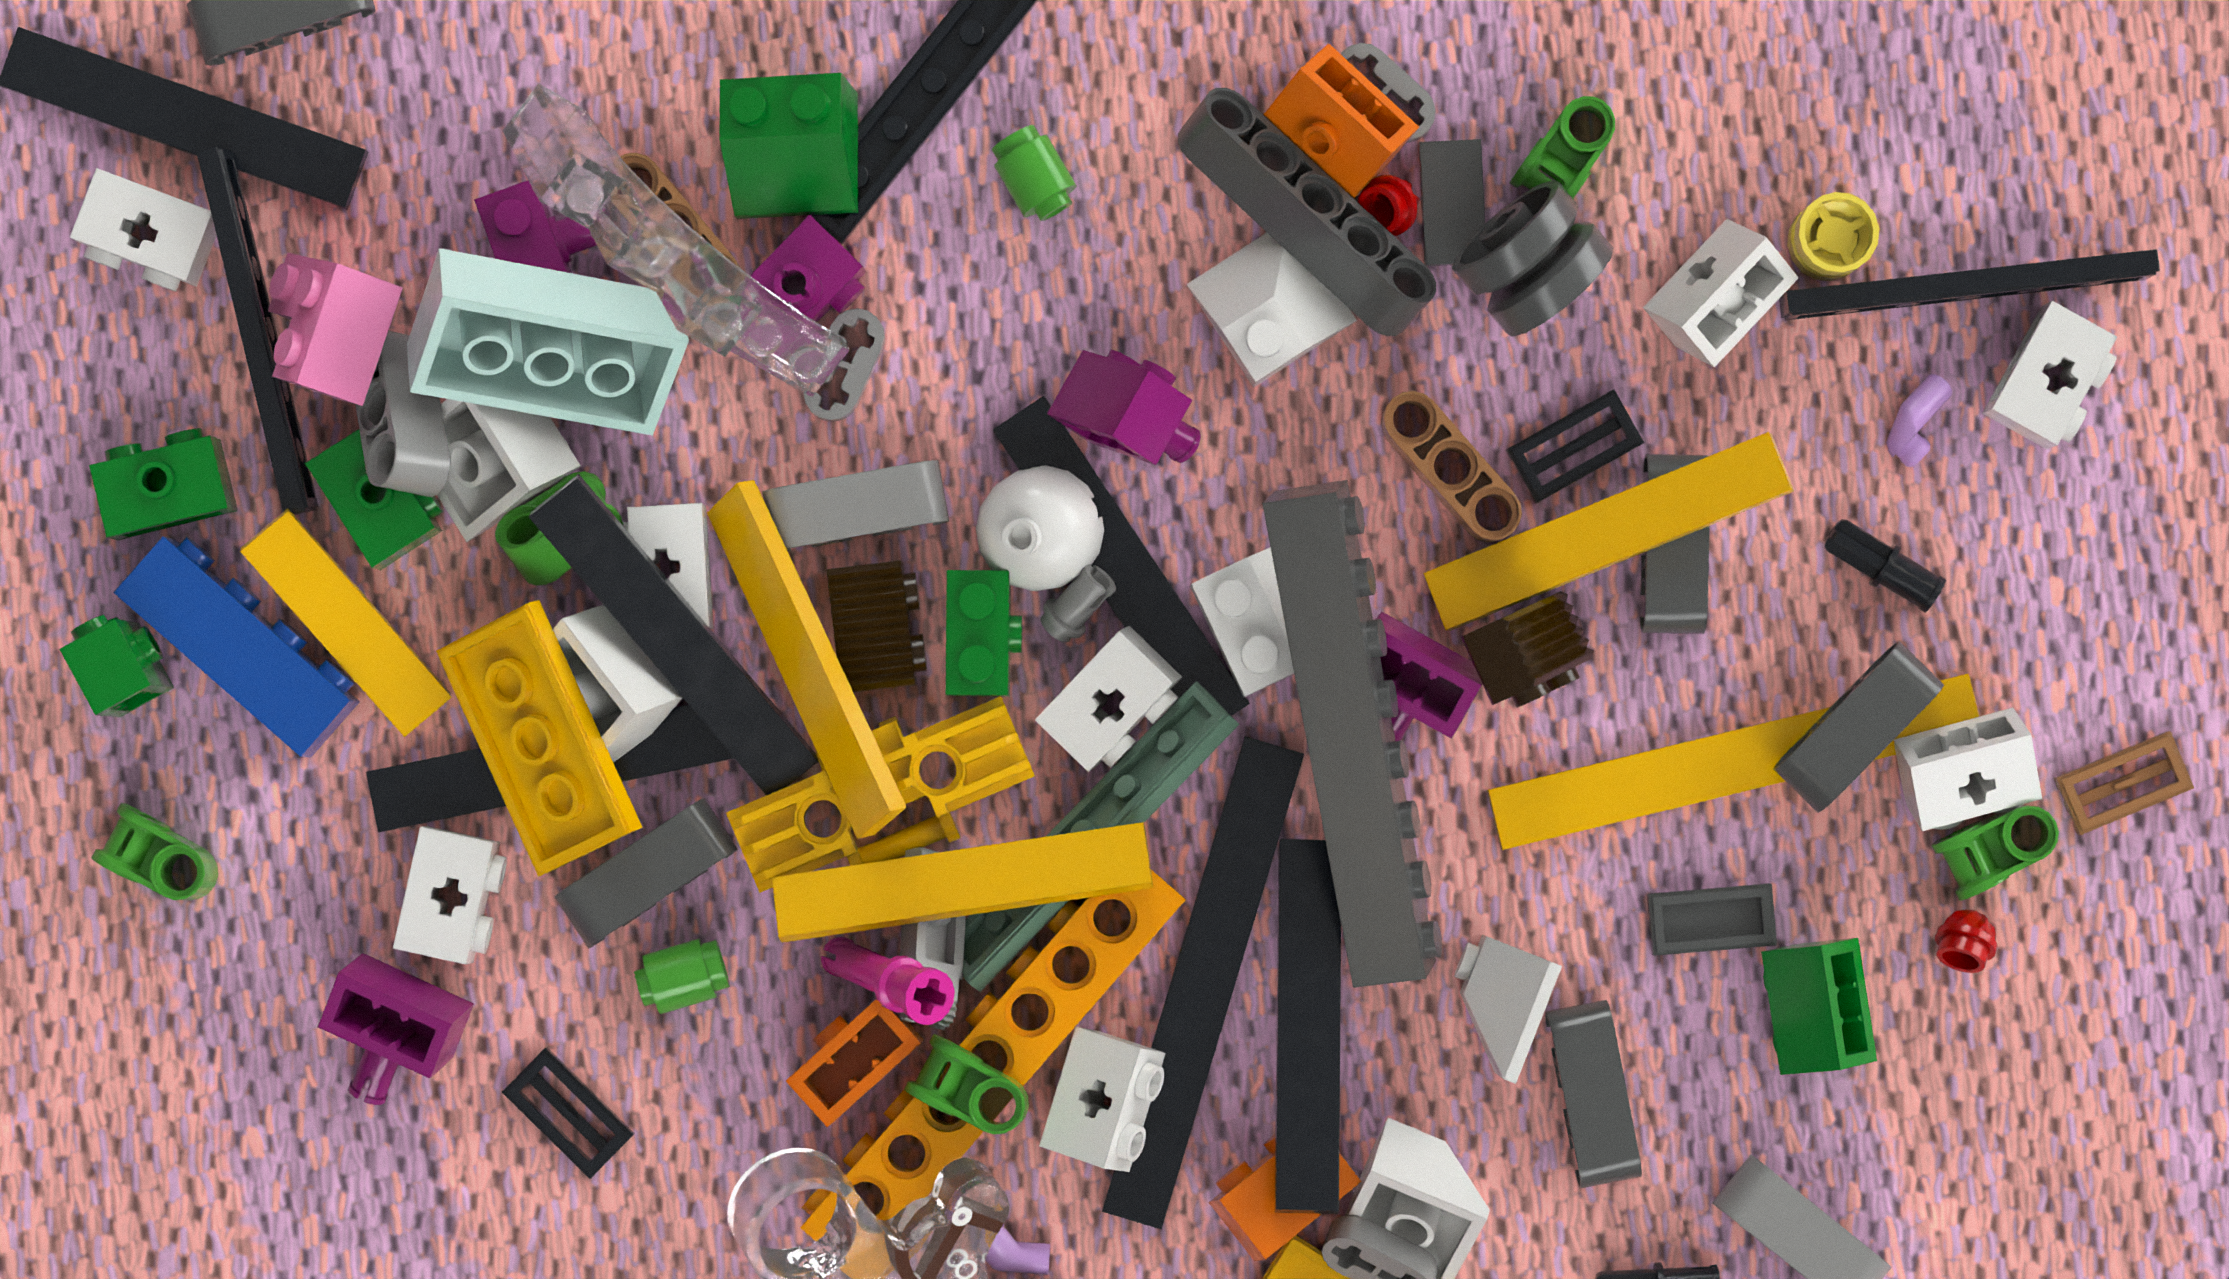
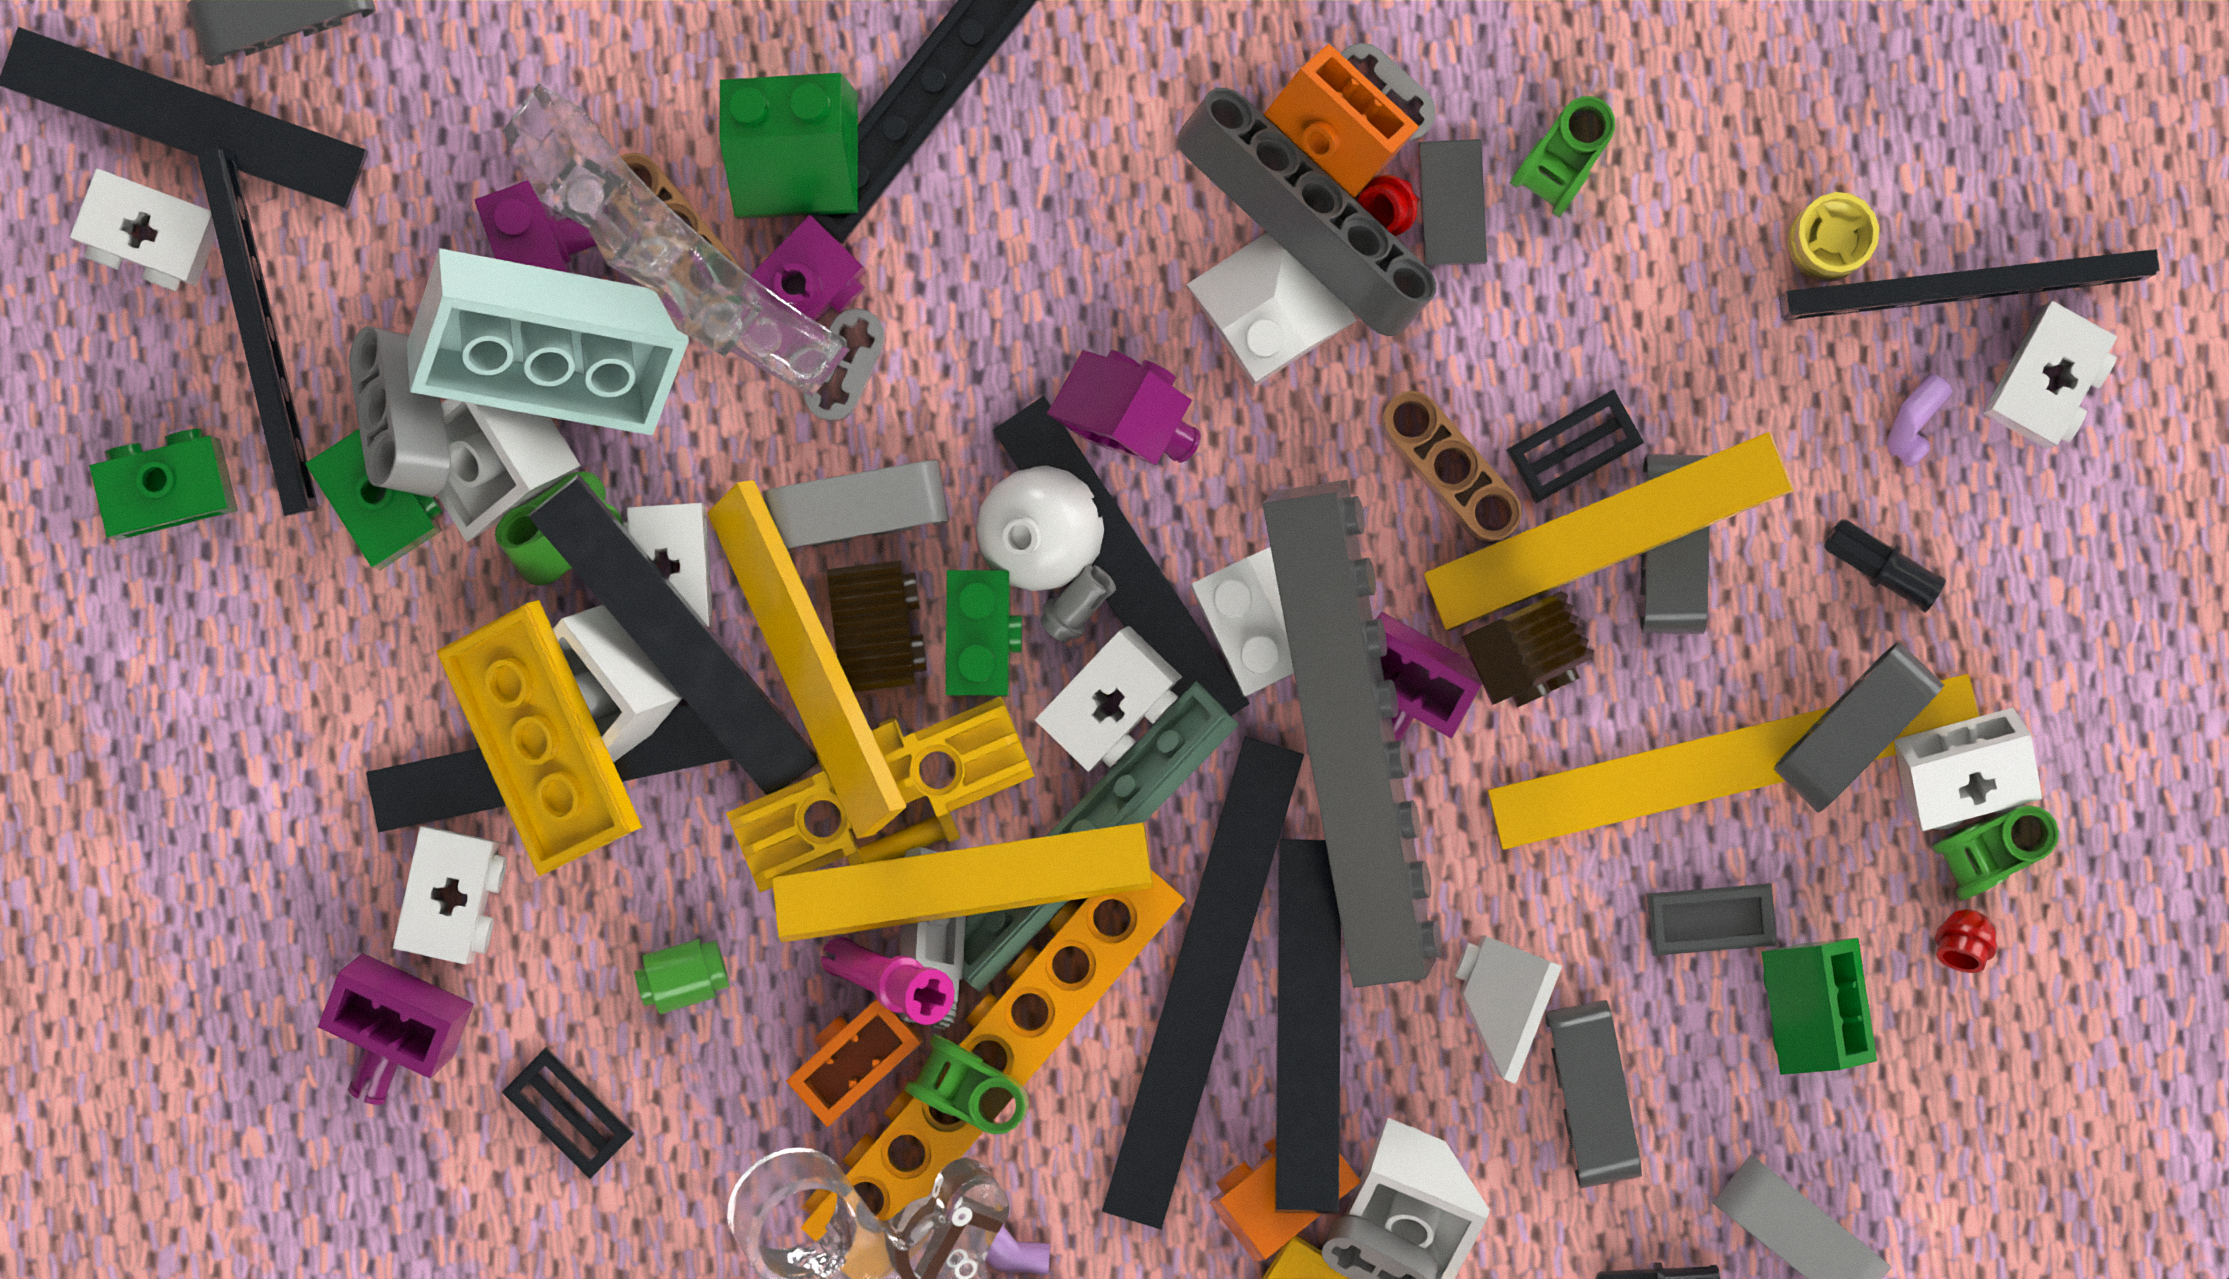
(116, 665): green brick -> none
(146, 852): bright green piece -> none
(237, 646): blue brick -> none
(334, 325): bright pink brick -> none
(345, 622): yellow tile -> none
(646, 872): dark grey beam -> none
(1034, 173): bright green brick -> none
(1079, 1119): white brick -> none
(1533, 258): dark grey wheel -> none
(1721, 292): white brick -> none
(2074, 803): medium nougat tile -> none

